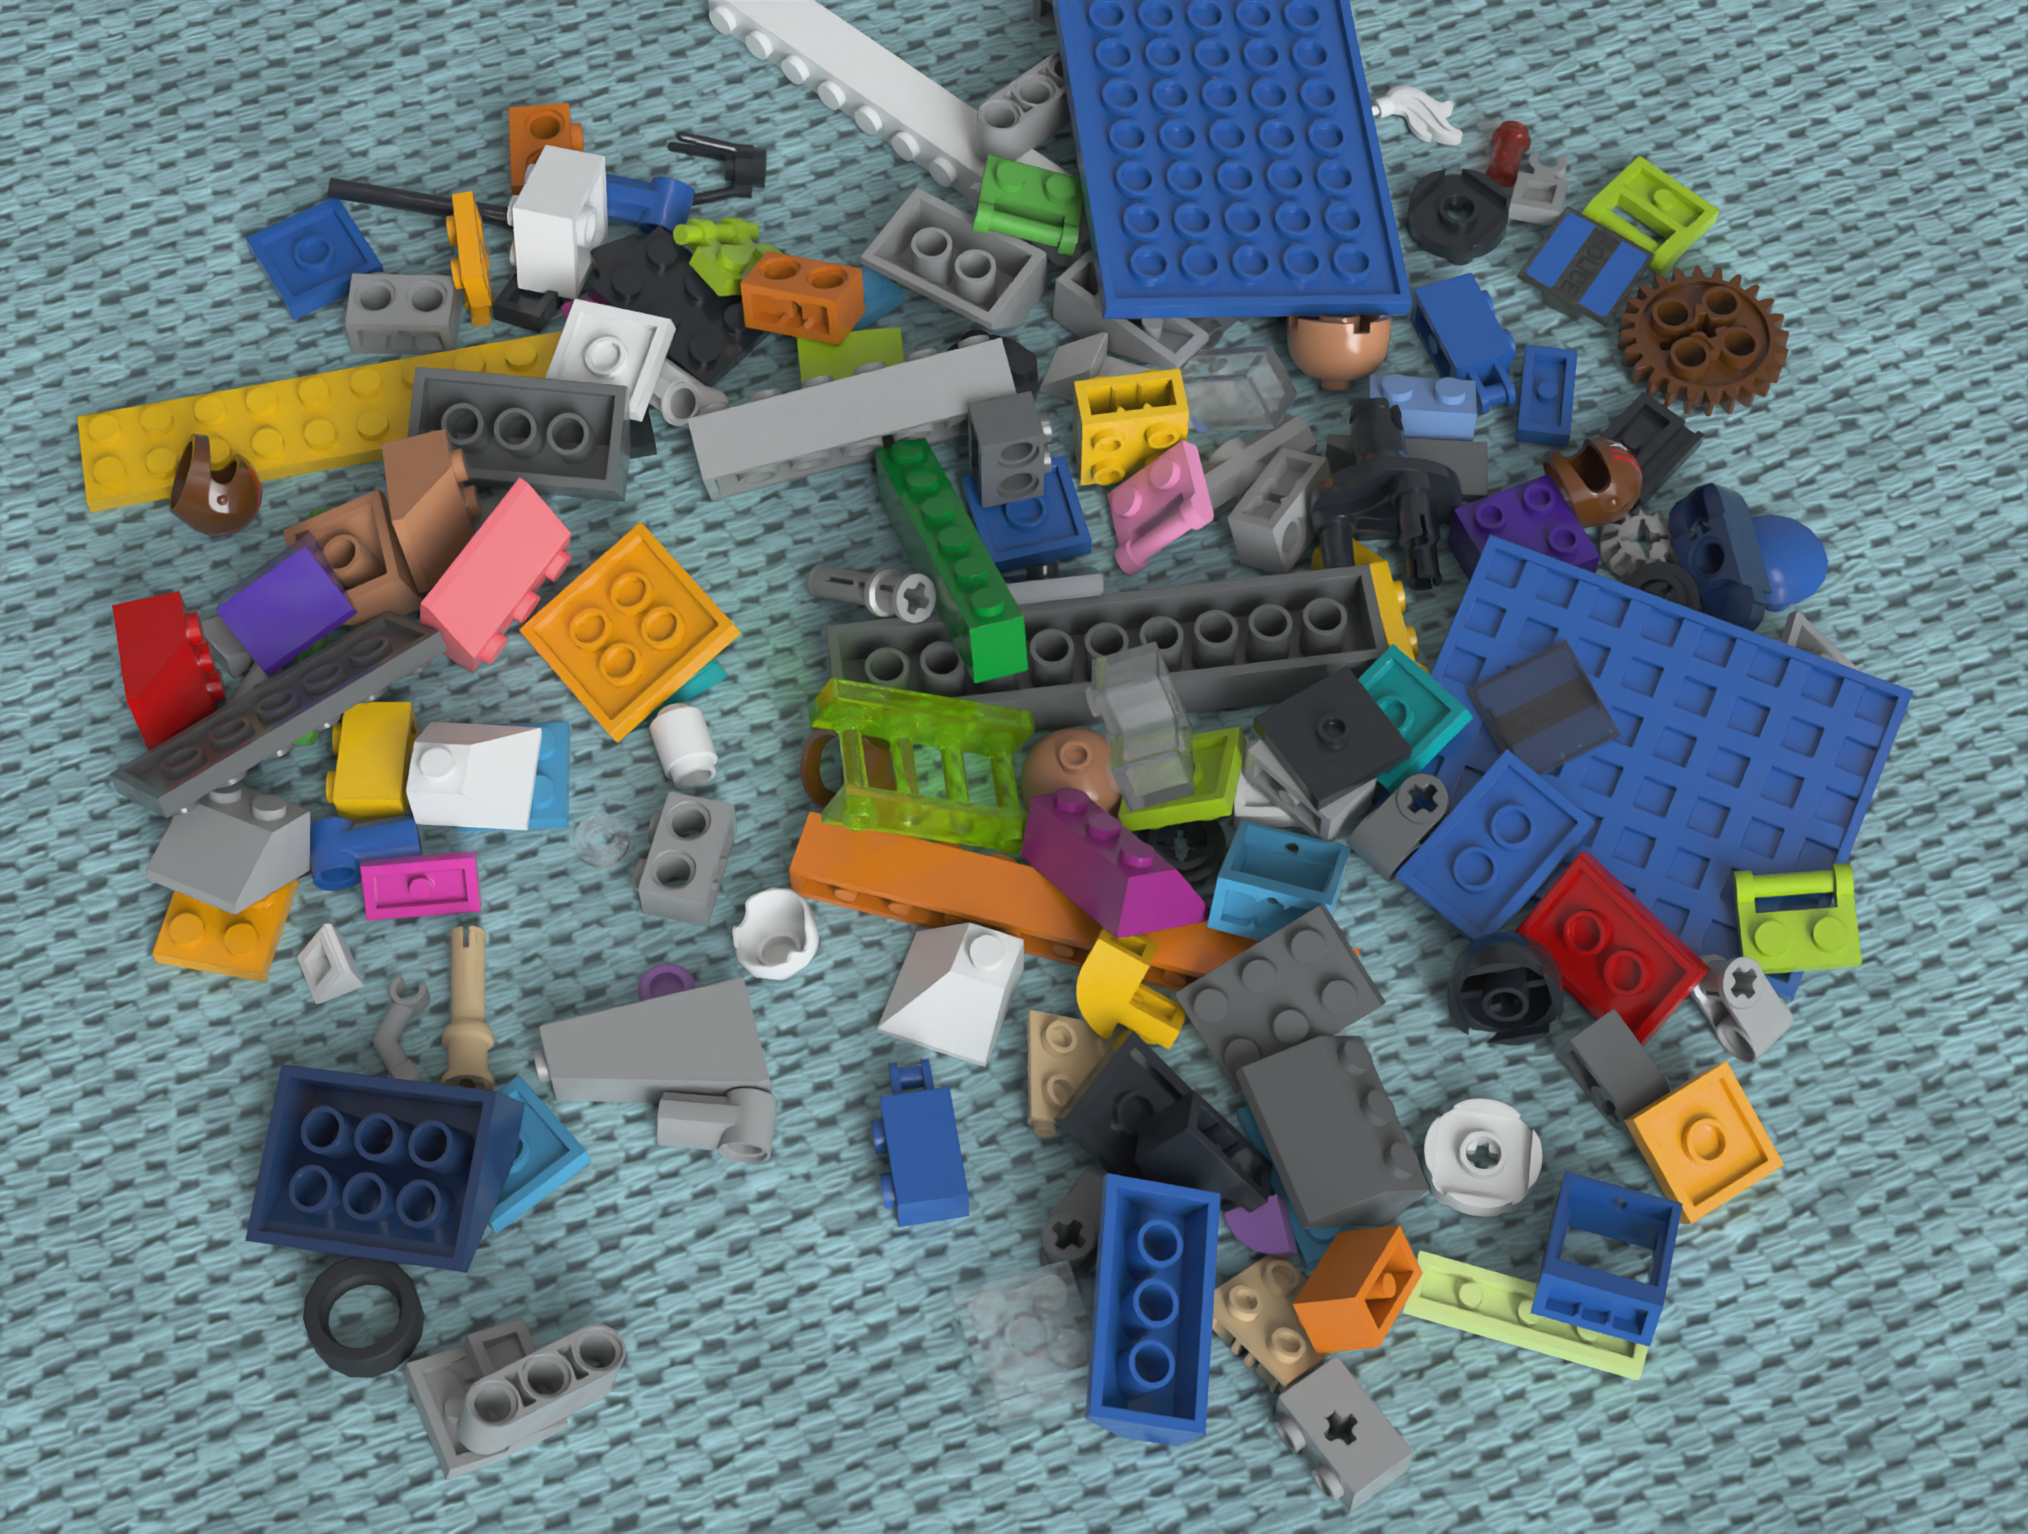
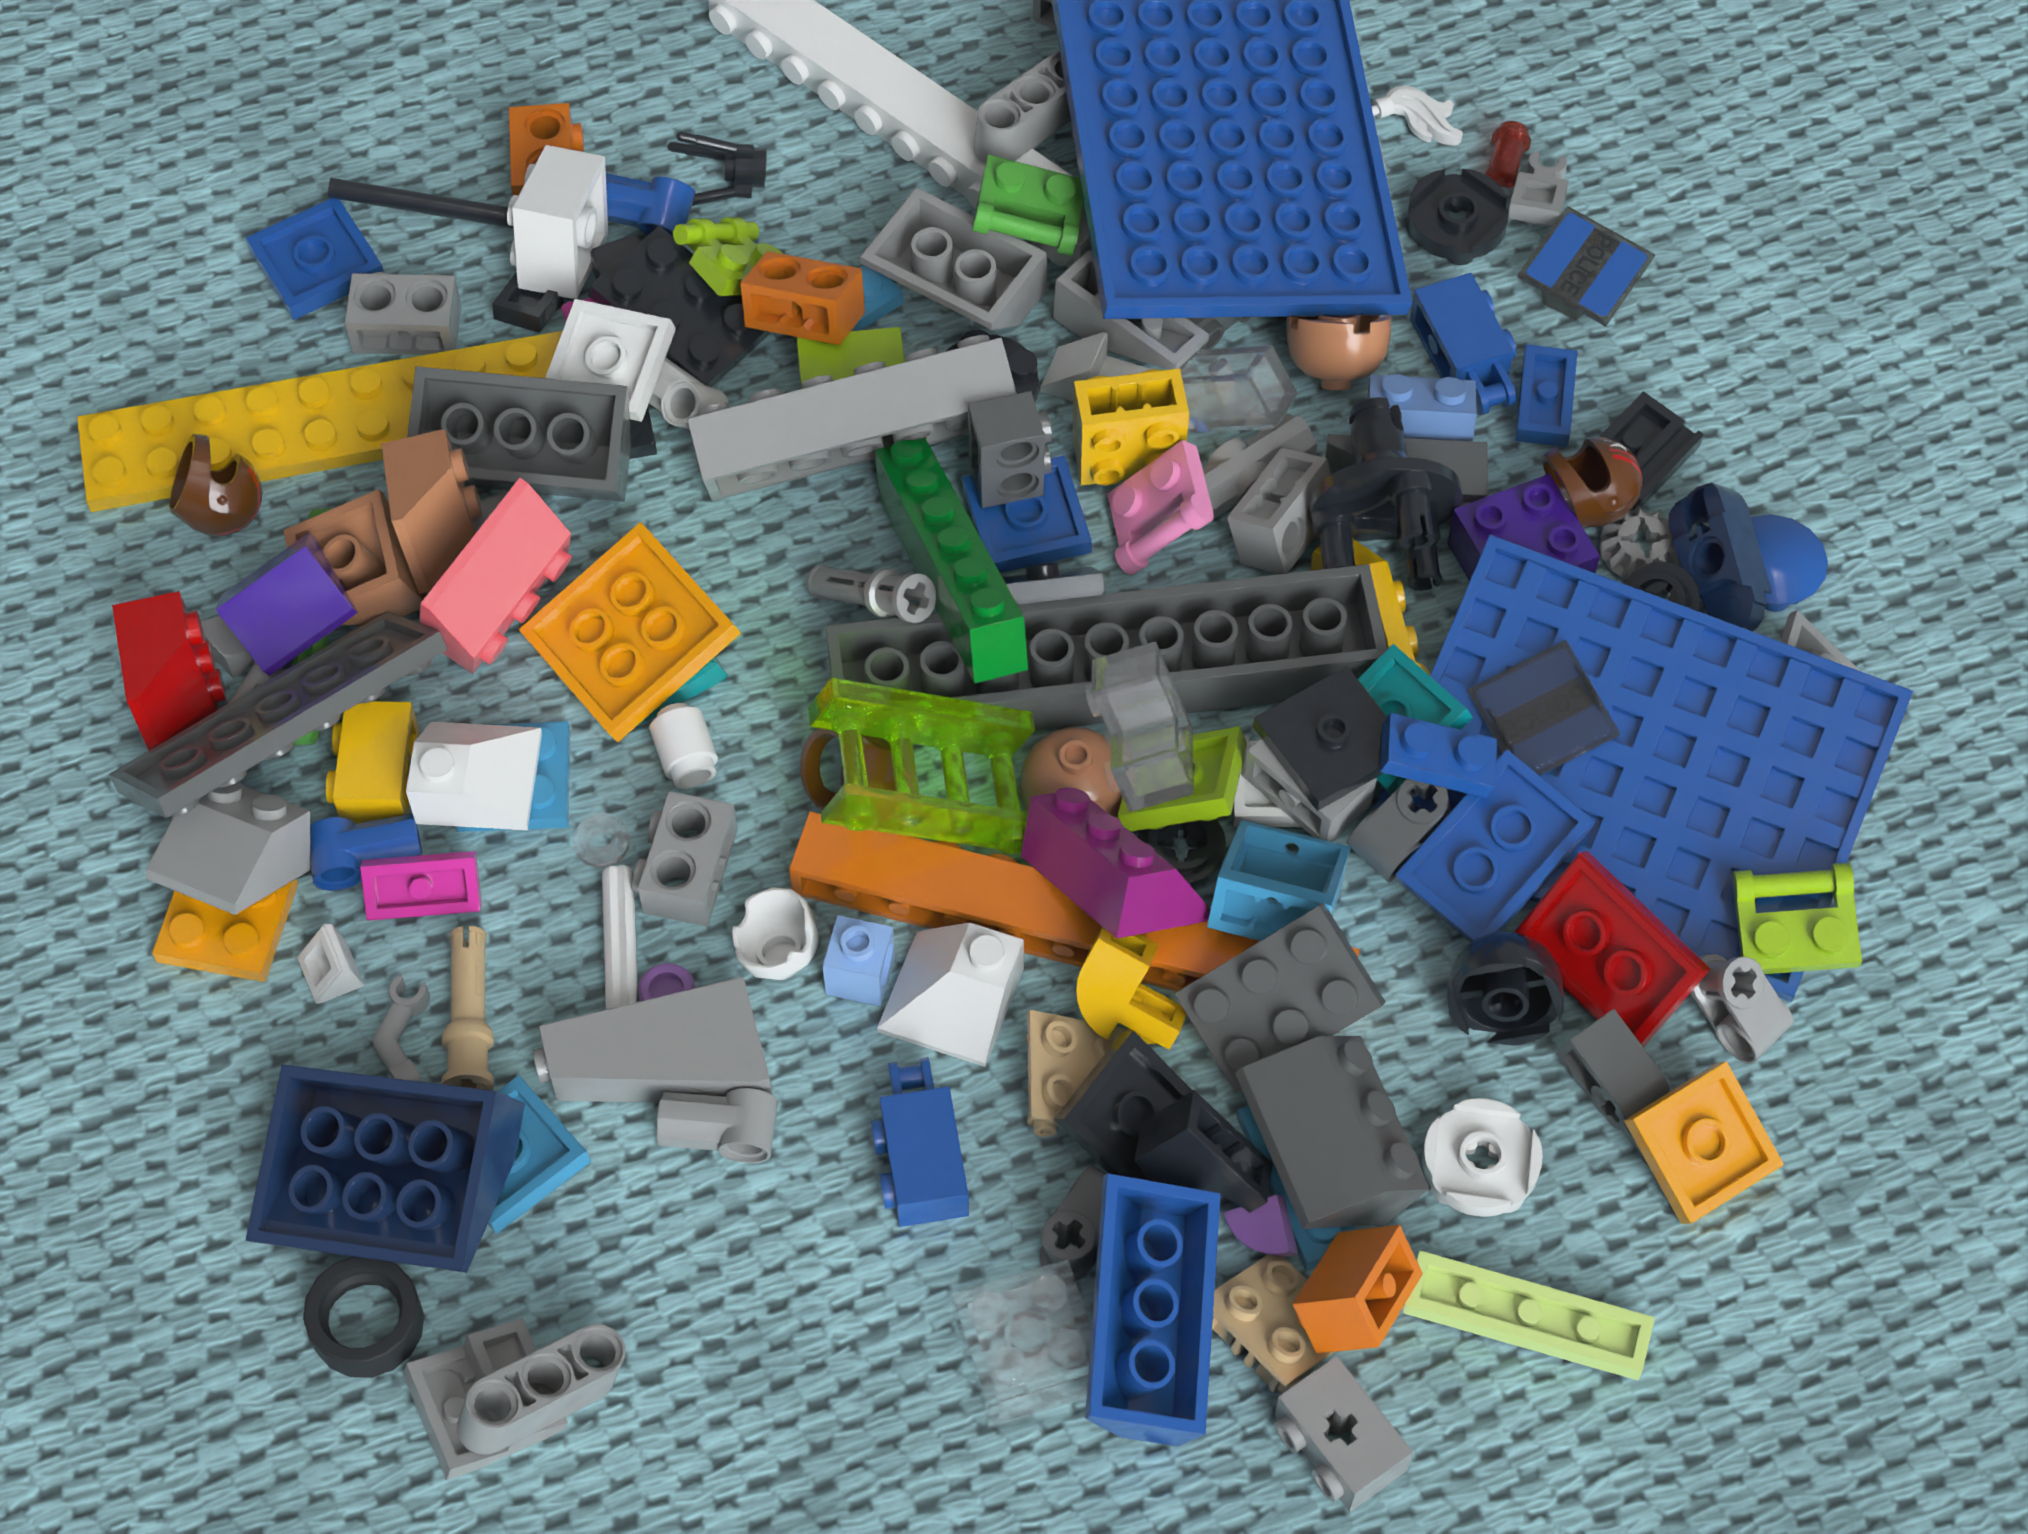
(472, 266): light orange plate -> none
(619, 936): none -> white axle
(859, 960): none -> light blue brick
(1438, 755): none -> blue plate
(1599, 1298): blue window -> none
(1657, 203): lime plate -> none
(1703, 340): reddish brown gear -> none

